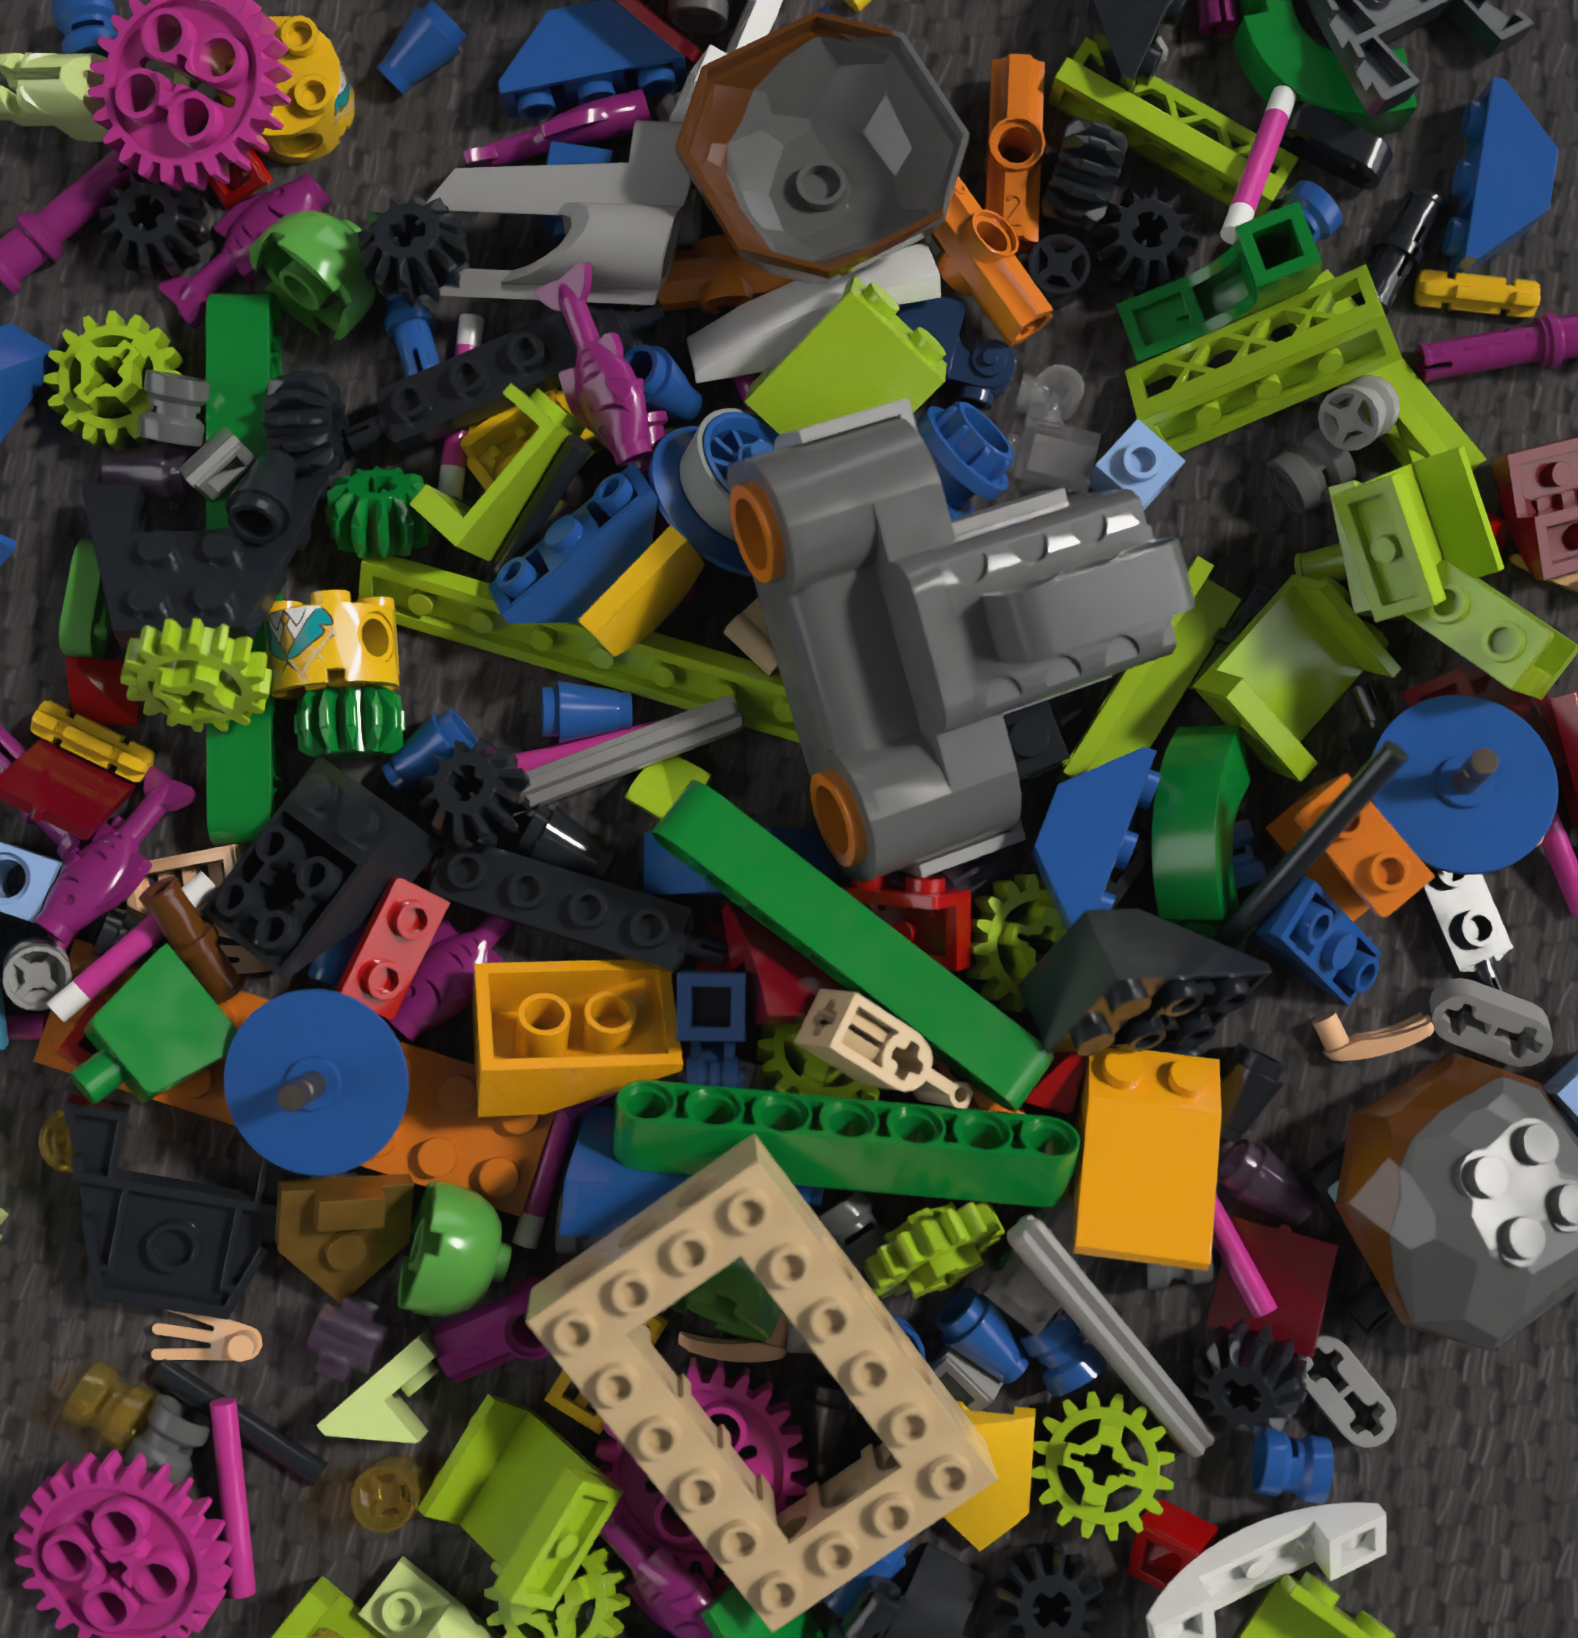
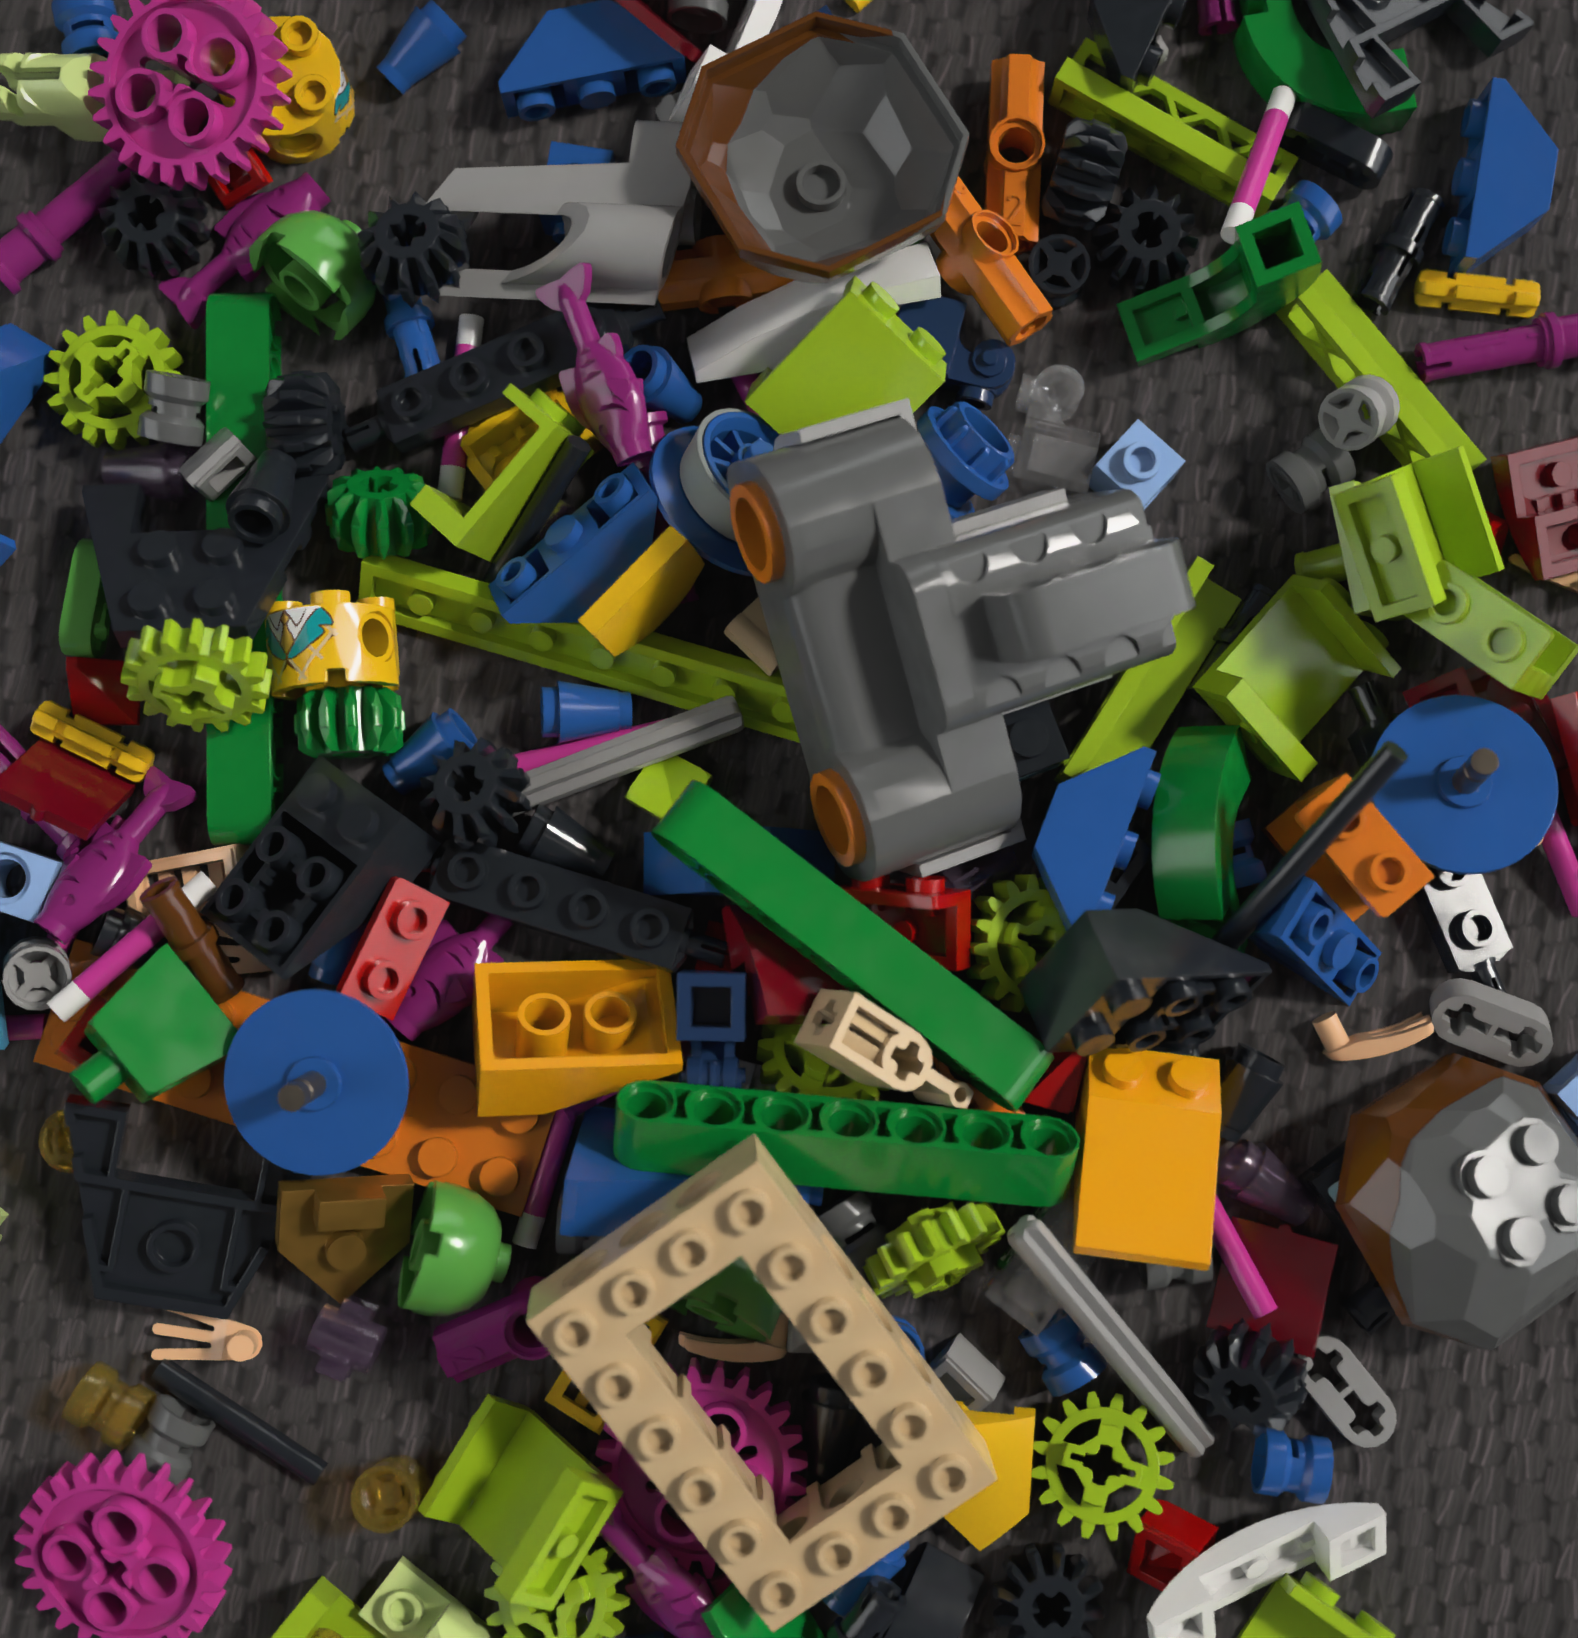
(233, 1496): dark pink bar -> none
(377, 1409): yellowish green slope -> none
(583, 125): magenta animal -> none
(980, 1333): blue cone -> none
(1265, 373): lime fence -> none

